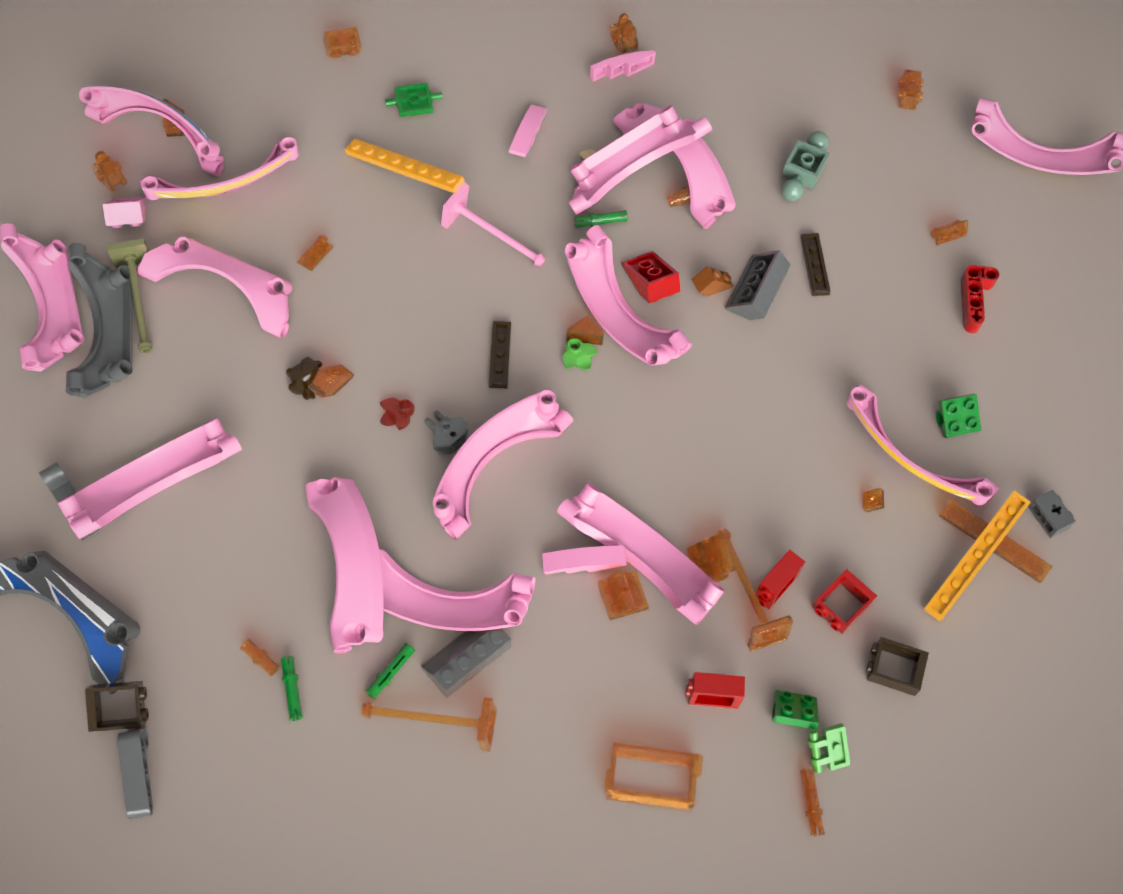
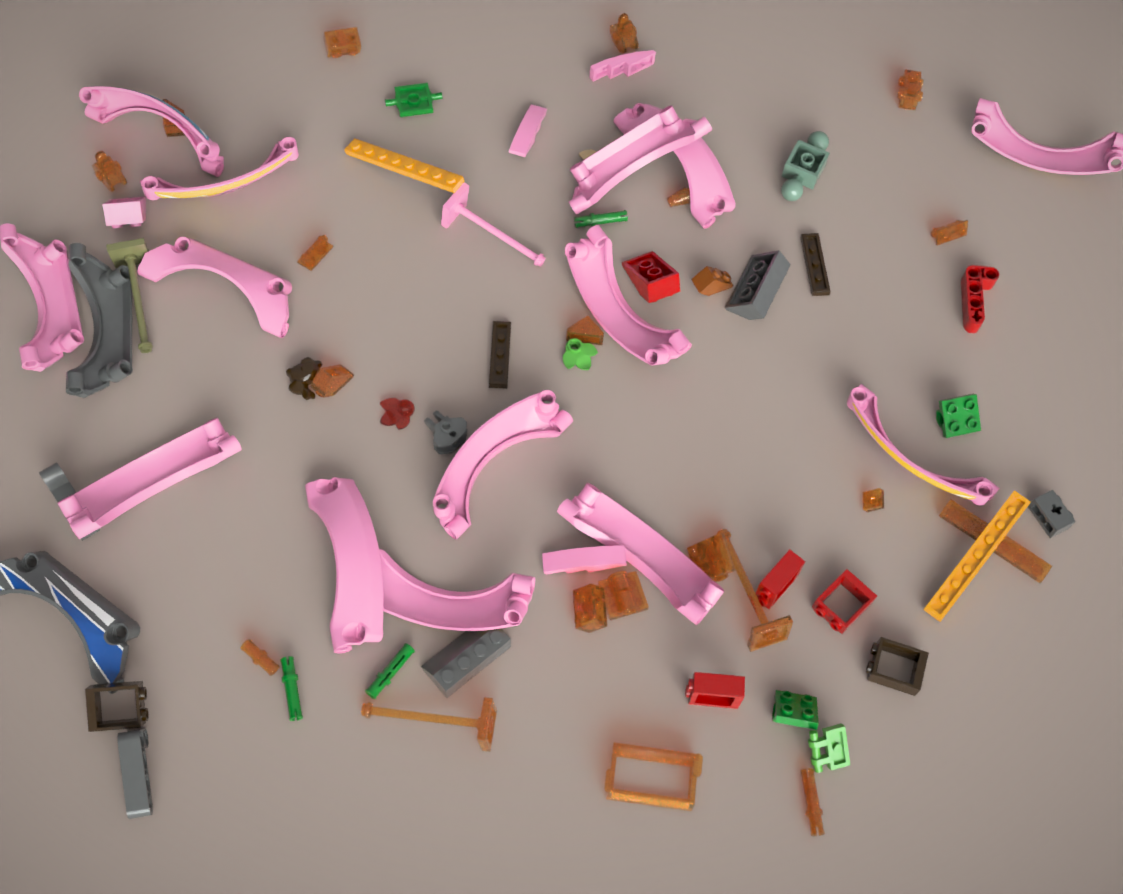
(590, 608): none -> clear orange brick

